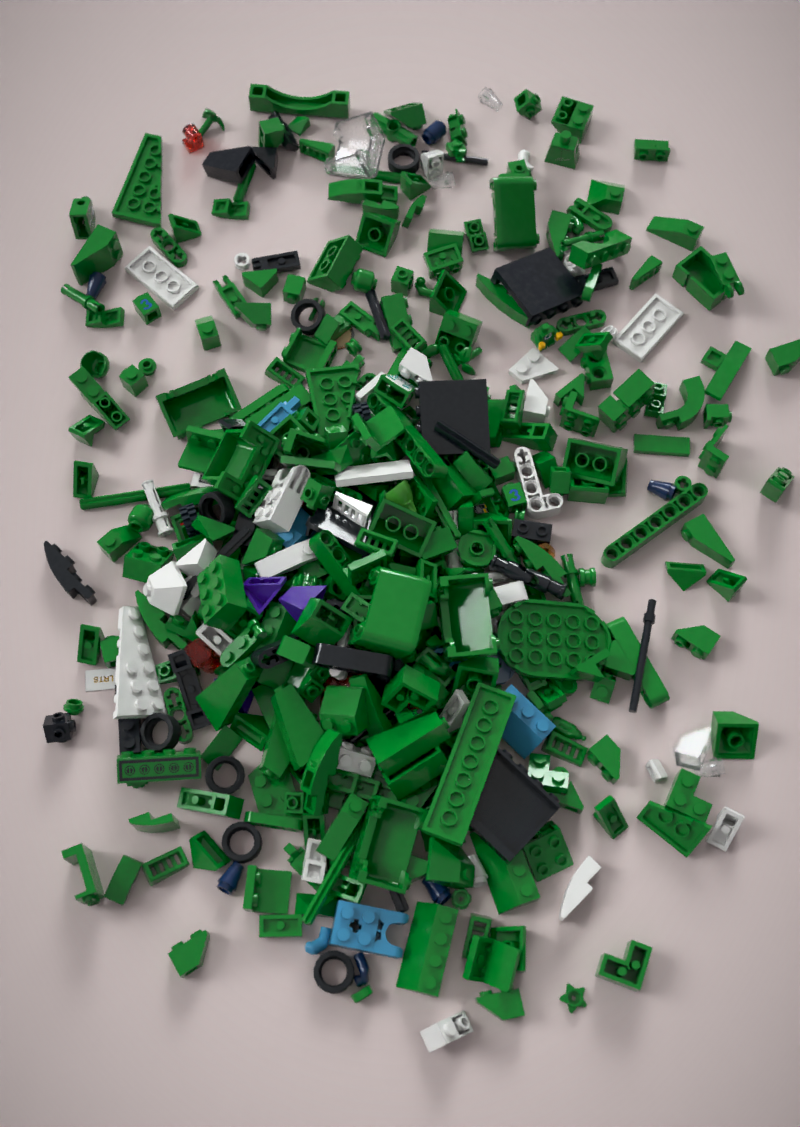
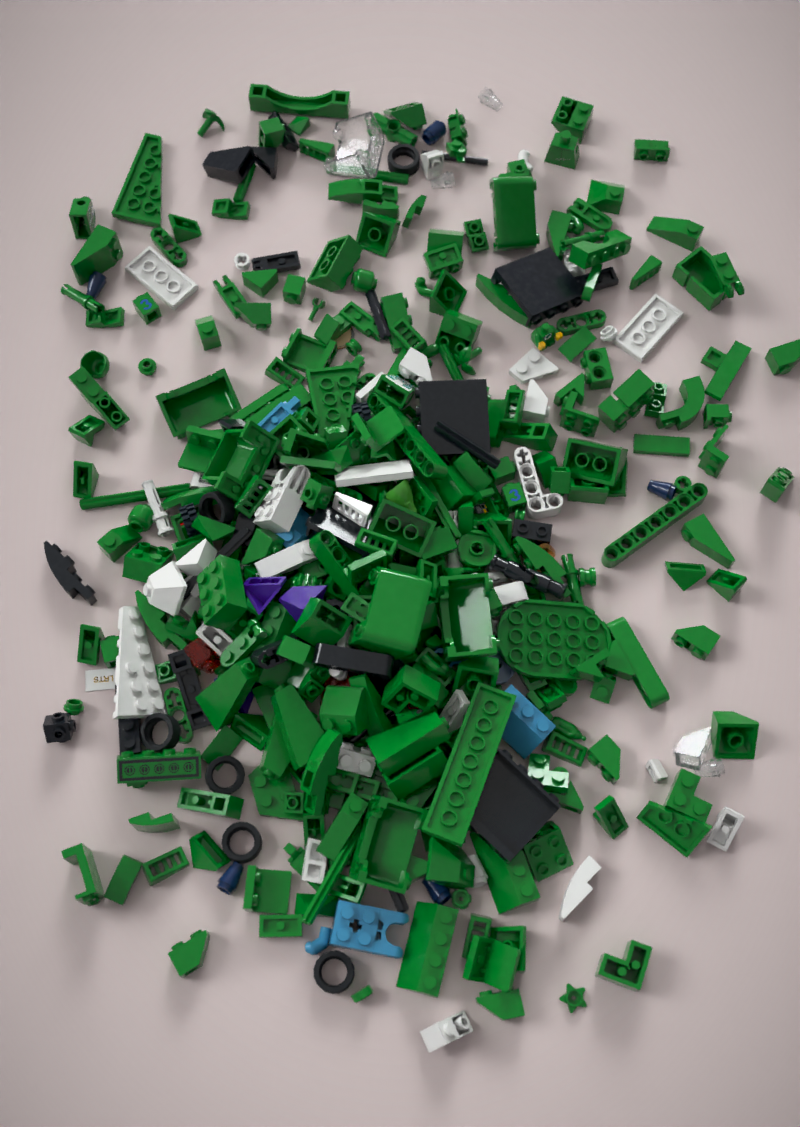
(133, 380): green brick -> none
(193, 138): clear red leg -> none
(273, 821): green beam -> none
(299, 307): black tyre -> none
(363, 967): dark blue arm -> none
(402, 281): green brick -> none
(413, 184): green slope -> none
(527, 104): green brick -> none
(594, 344): green slope -> none
(648, 620): black bar -> none

